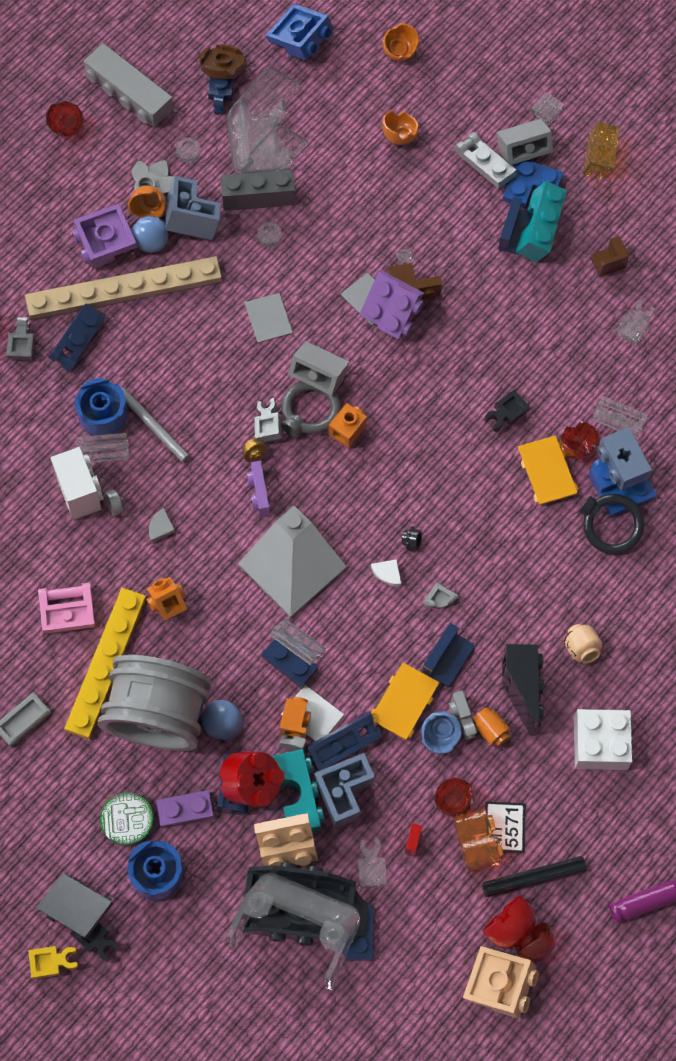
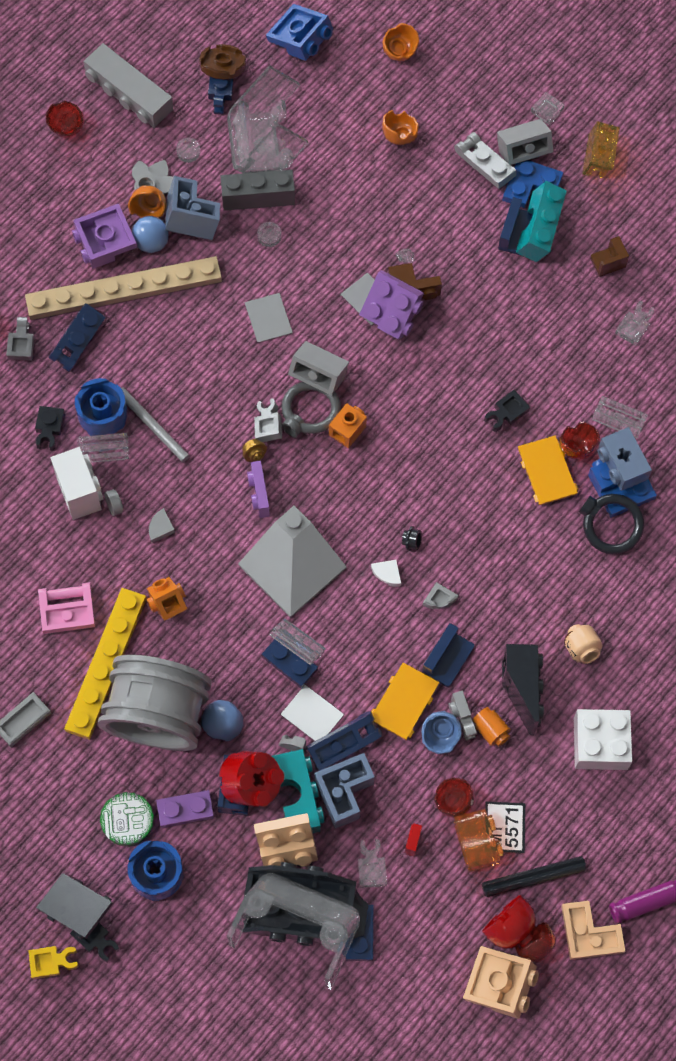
(49, 423): none -> black plate
(295, 717): orange brick -> none
(584, 938): none -> light nougat plate

